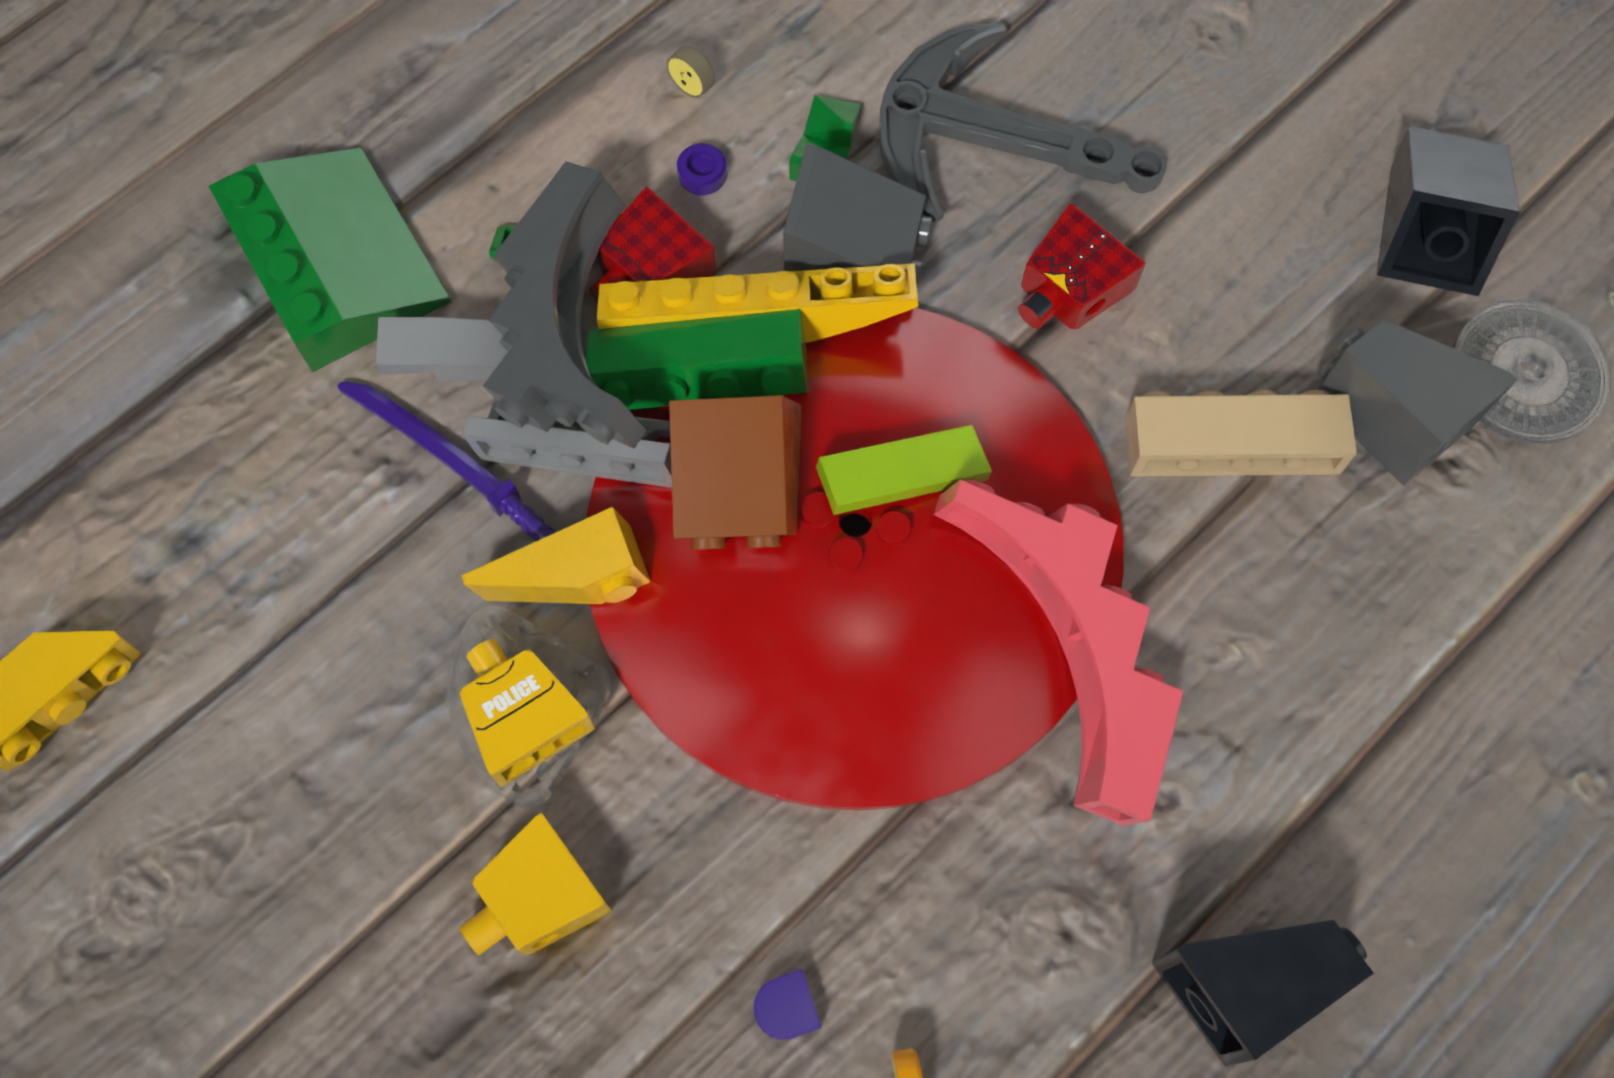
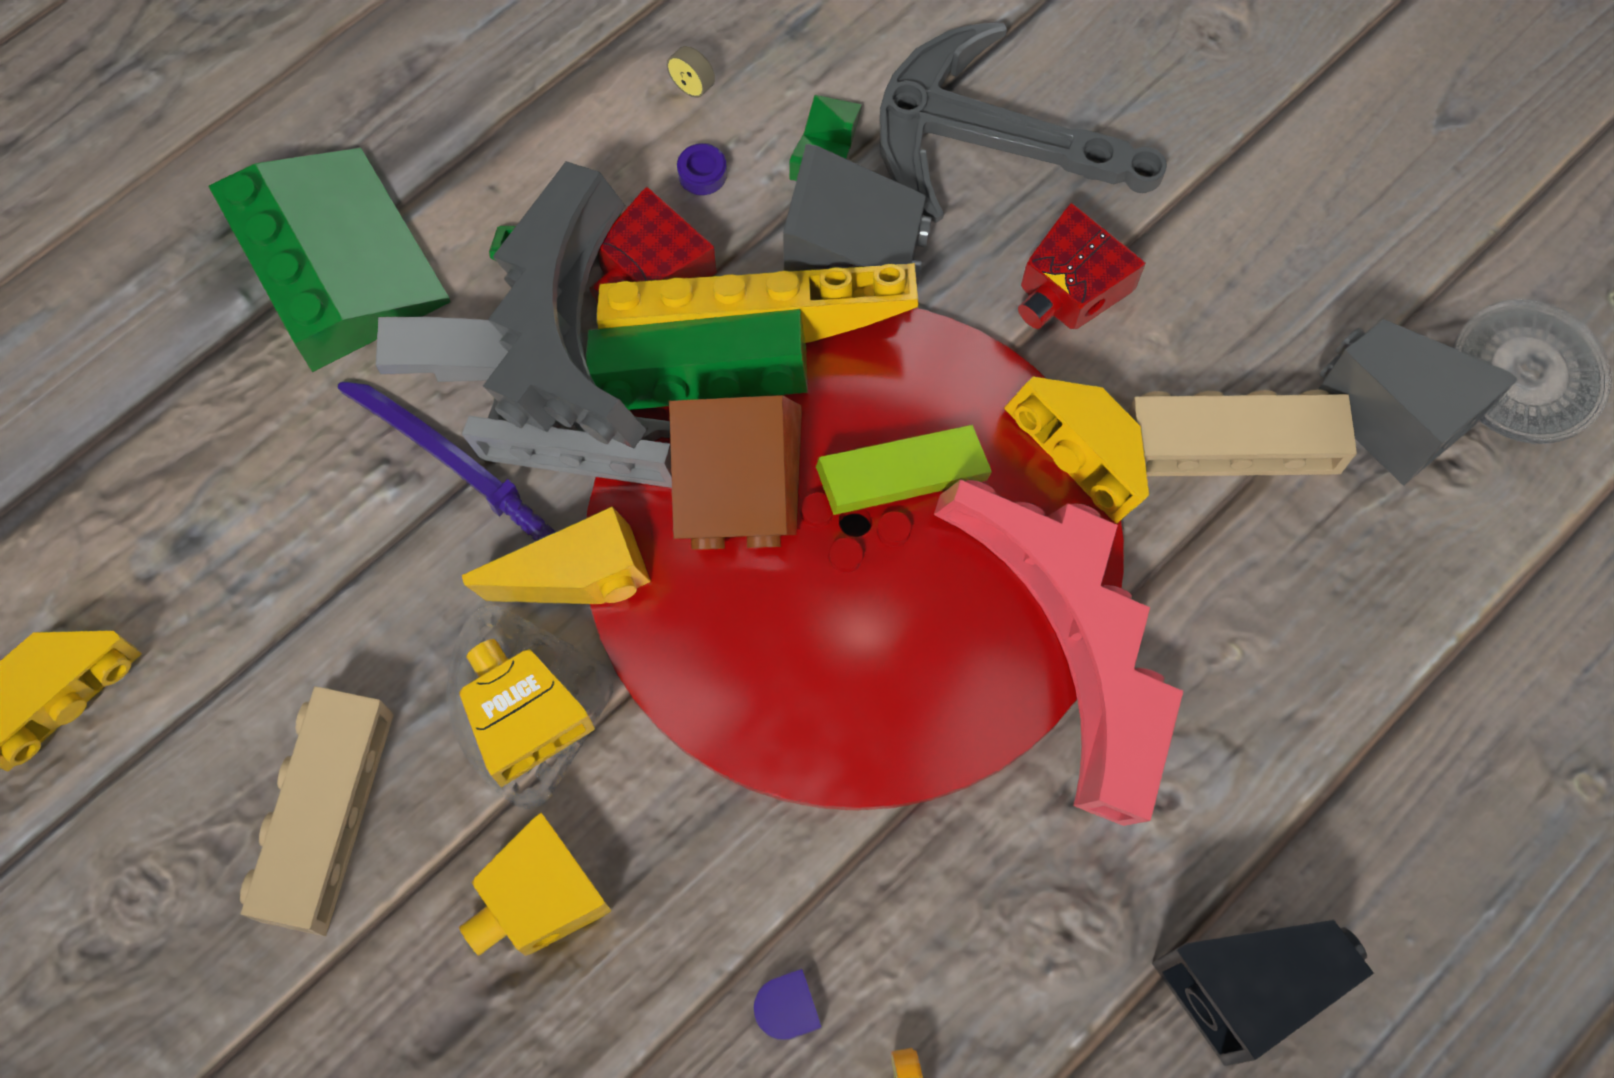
(317, 811): none -> tan brick
(1087, 439): none -> yellow slope
(1447, 210): black slope -> none

